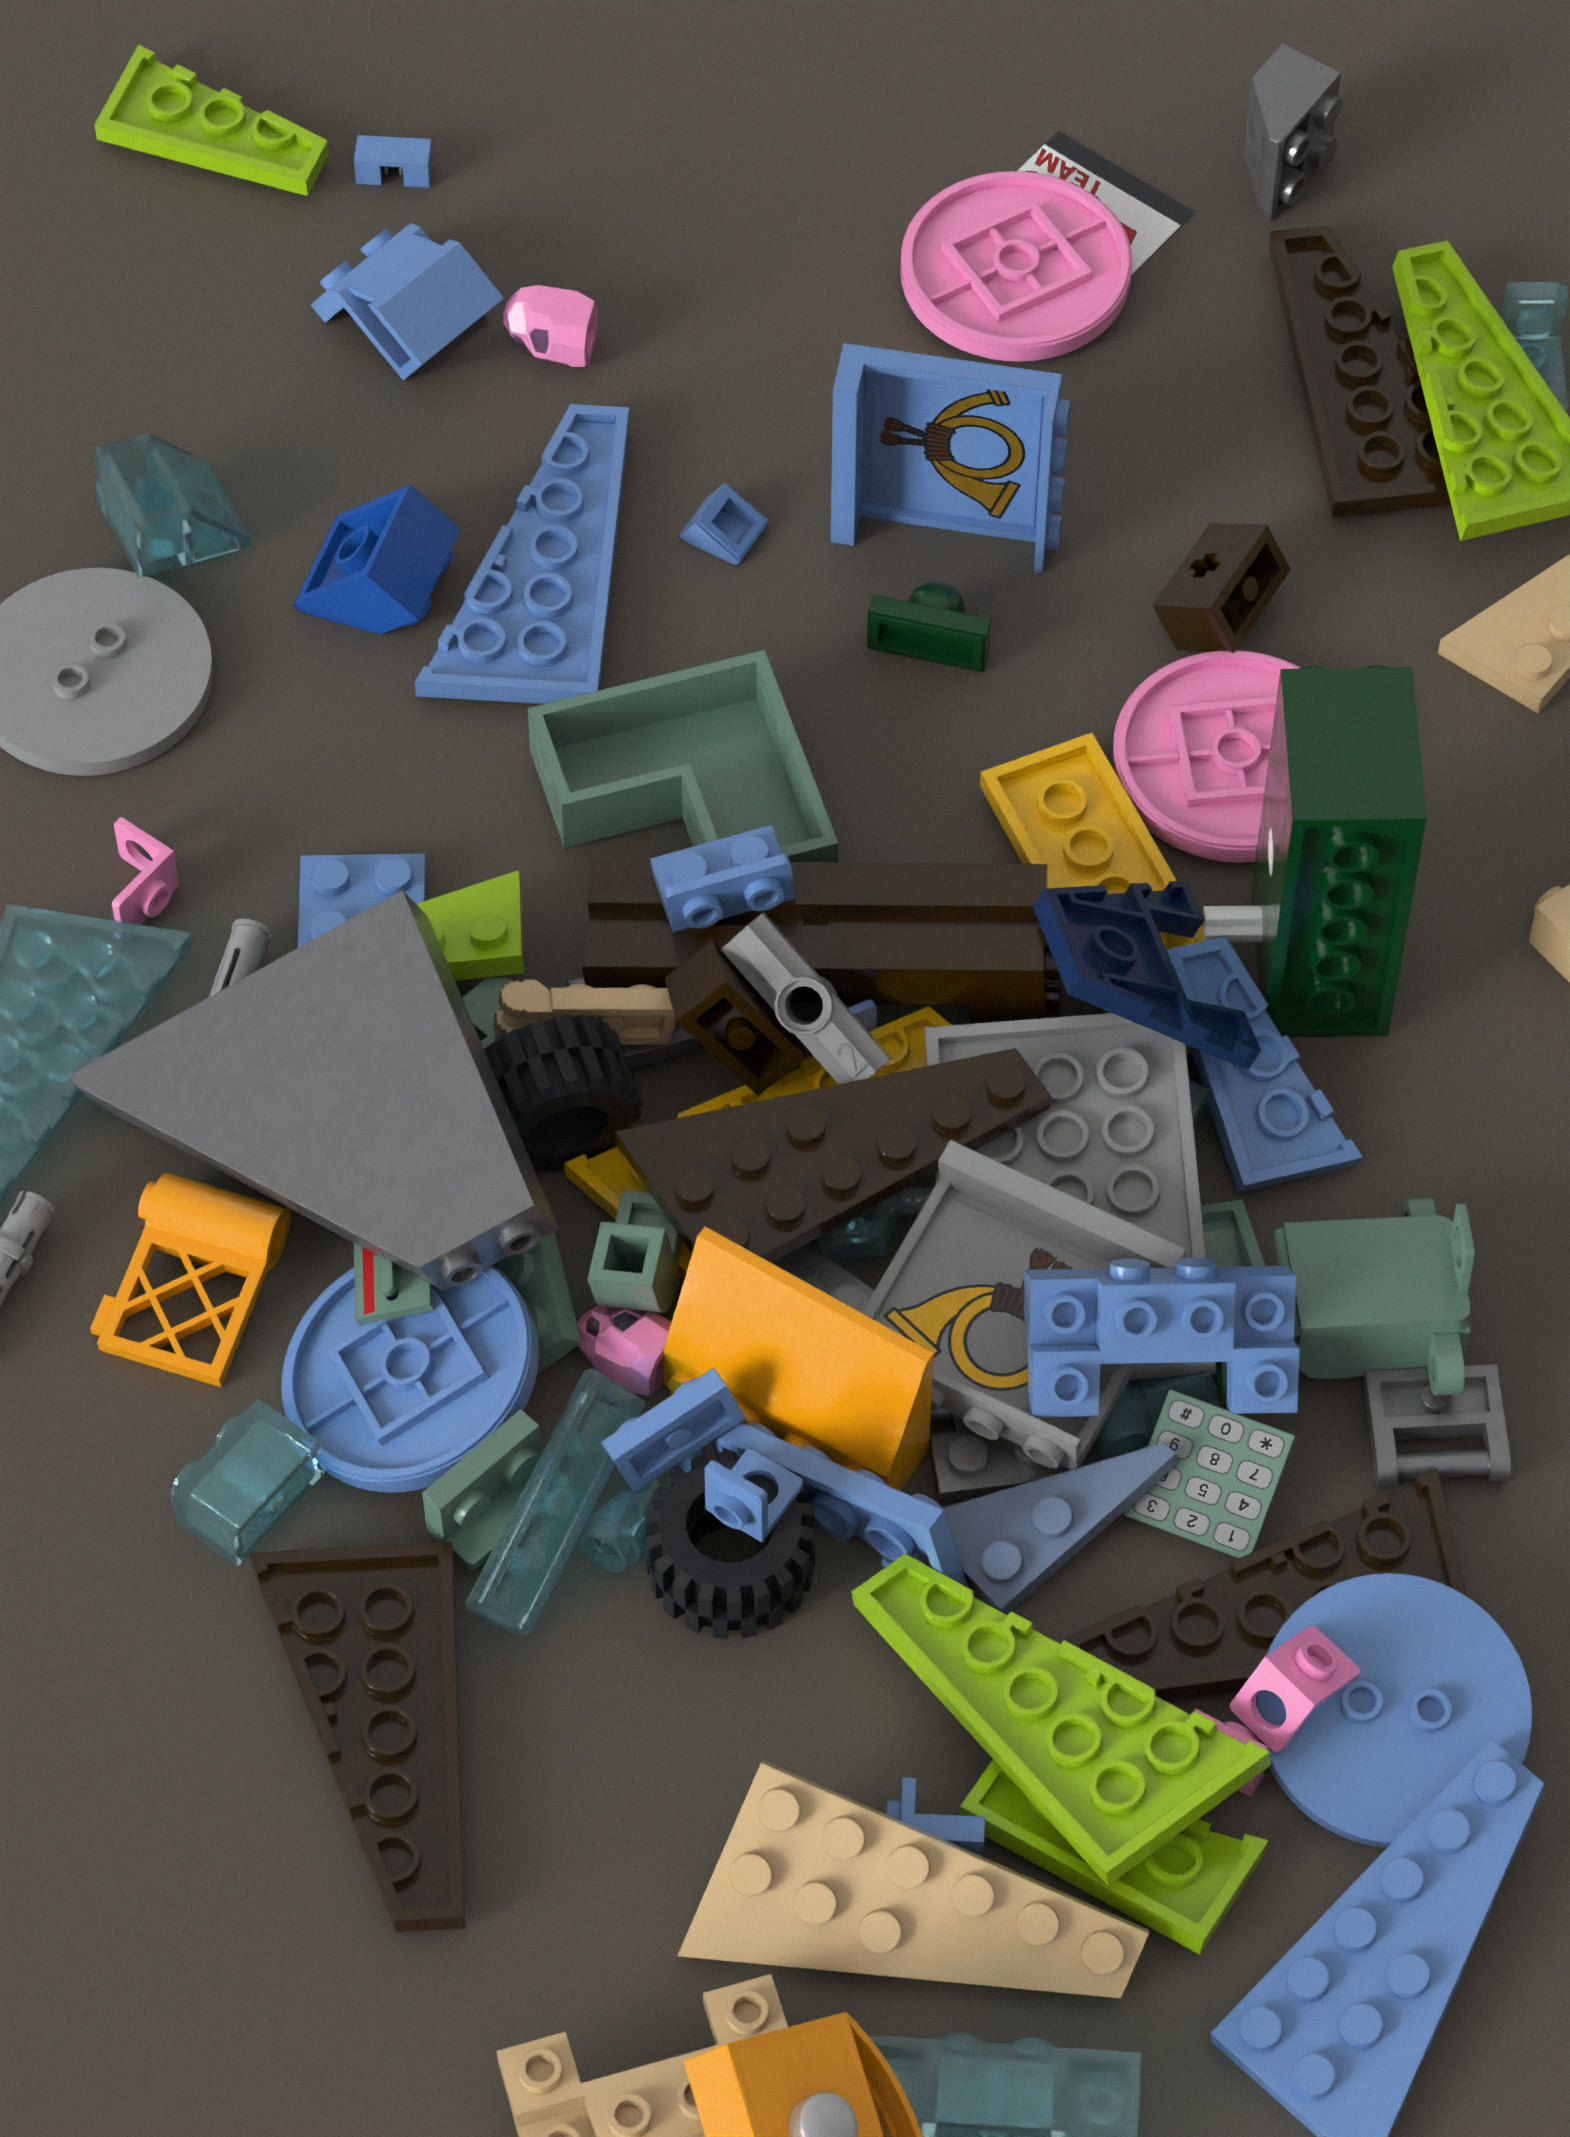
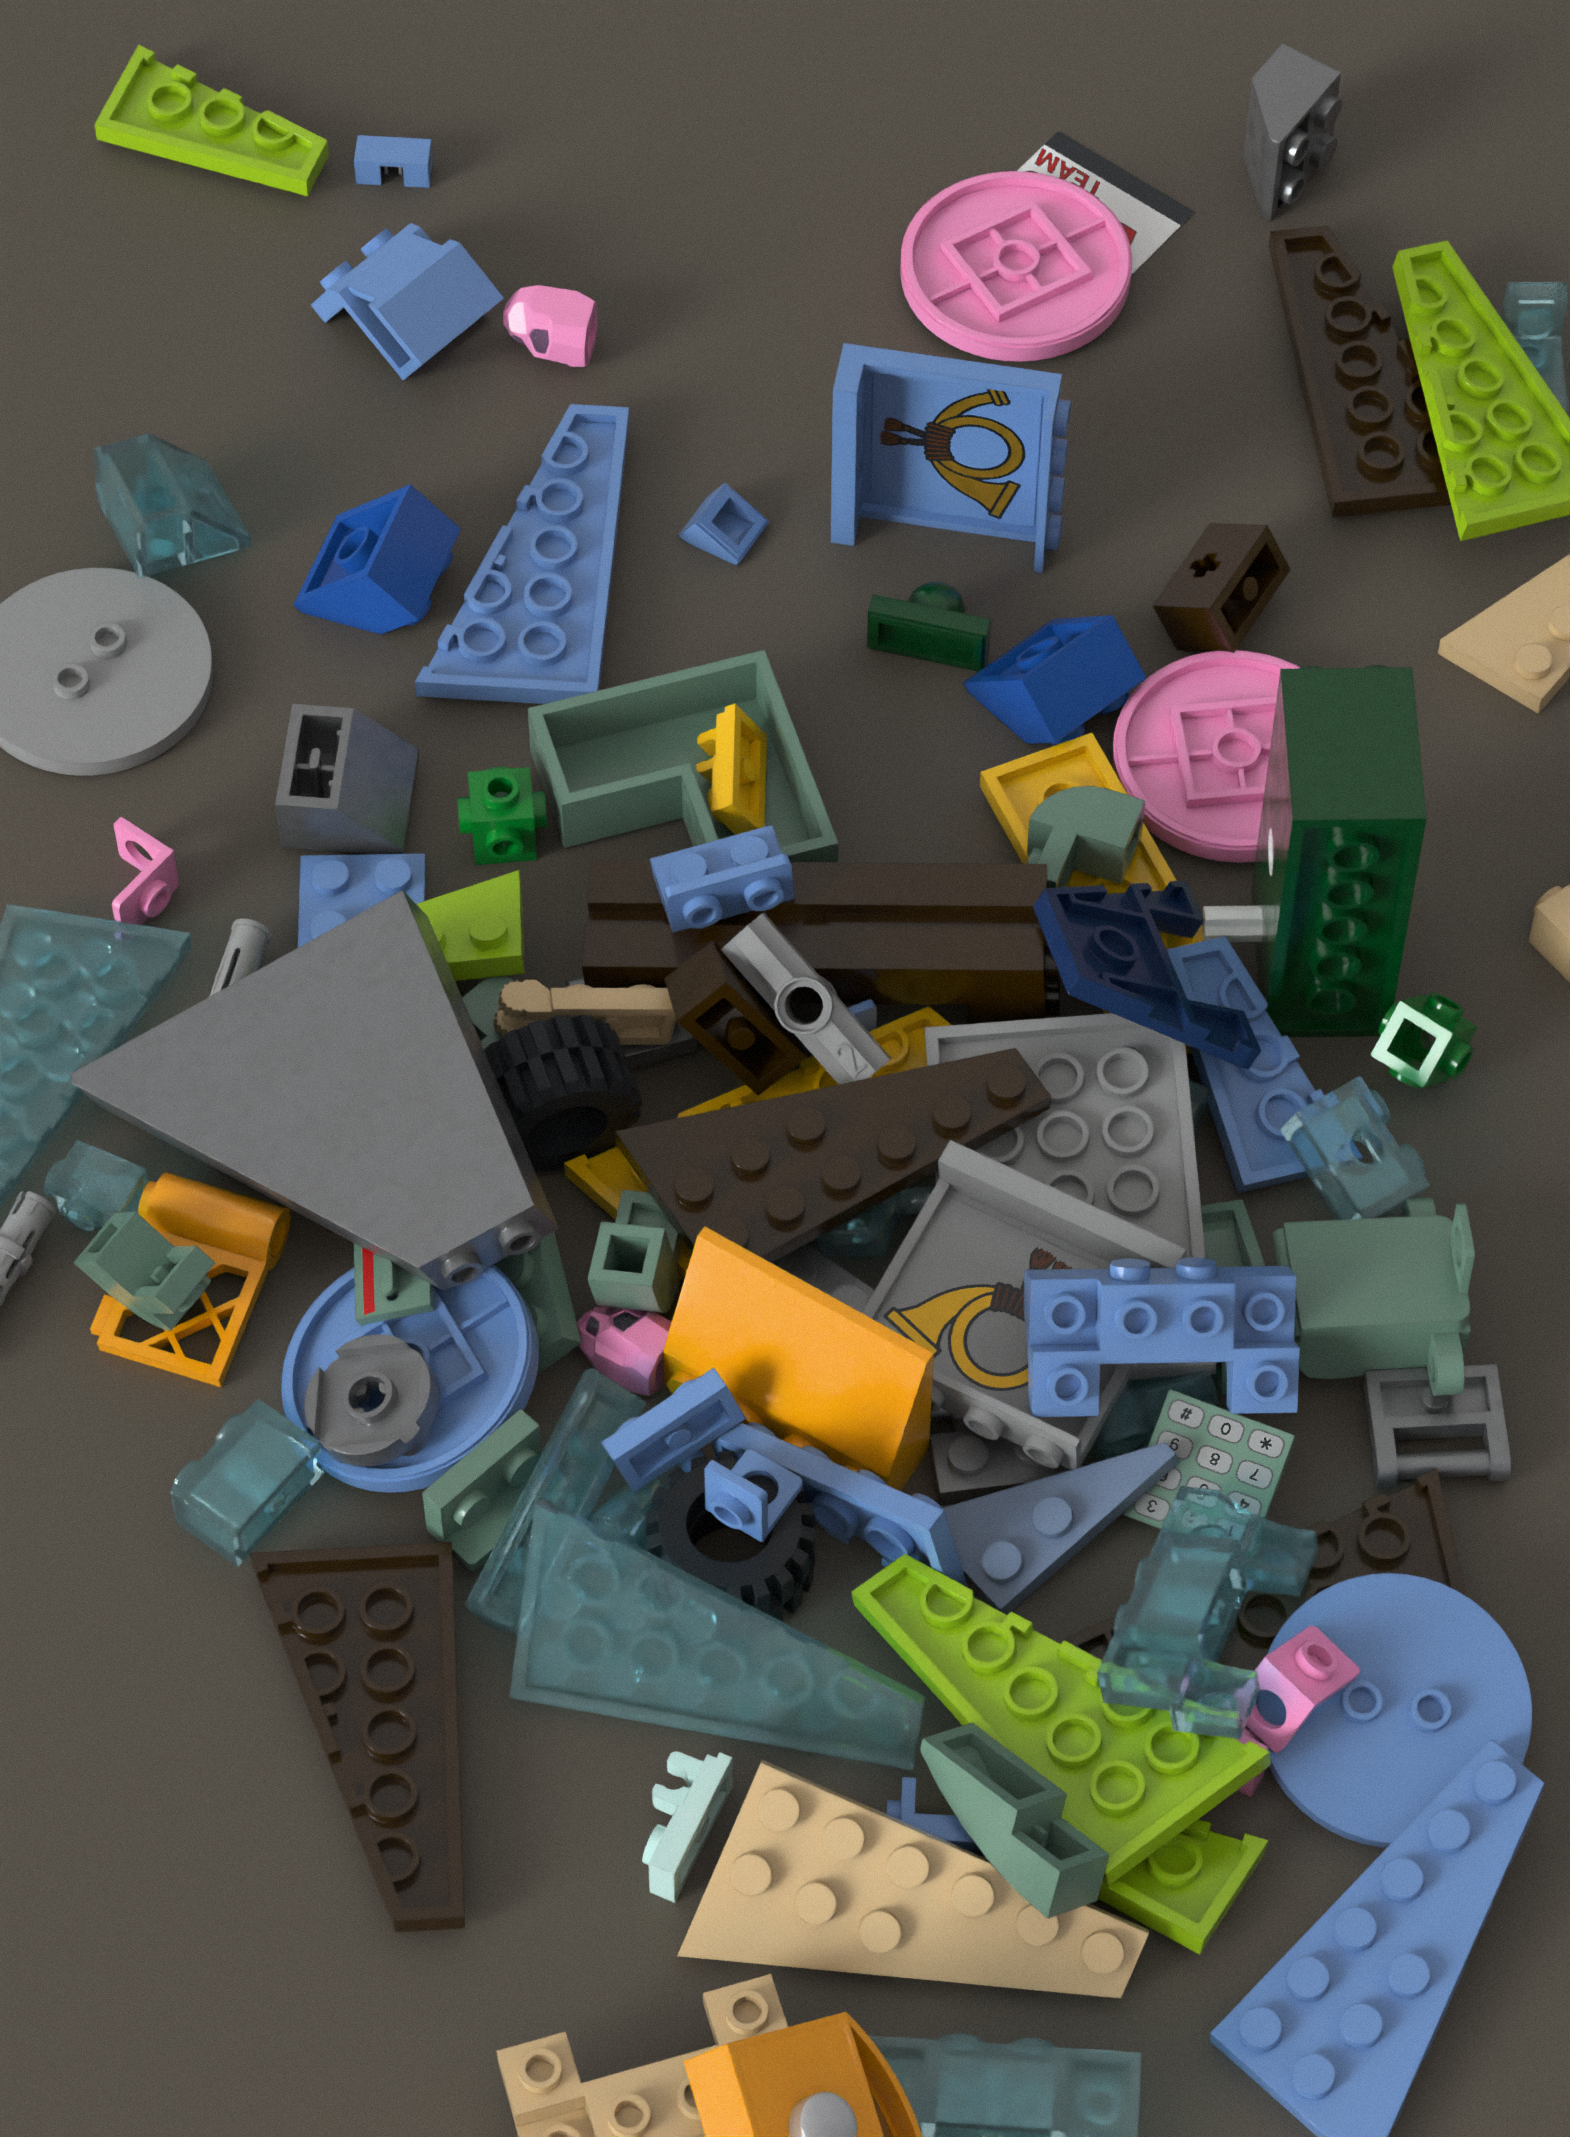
(94, 1186): none -> clear light blue brick
(145, 1269): none -> sand green brick
(344, 783): none -> flat silver slope
(394, 1427): none -> flat silver plate
(502, 815): none -> green brick
(658, 1646): none -> clear light blue wing
(694, 1810): none -> light aqua plate
(735, 770): none -> yellow plate
(1016, 1820): none -> sand green slope
(1059, 679): none -> blue slope
(1085, 832): none -> sand green brick
(1187, 1604): none -> clear light blue bracket
(1351, 1188): none -> clear light blue brick
(1406, 1043): none -> green brick

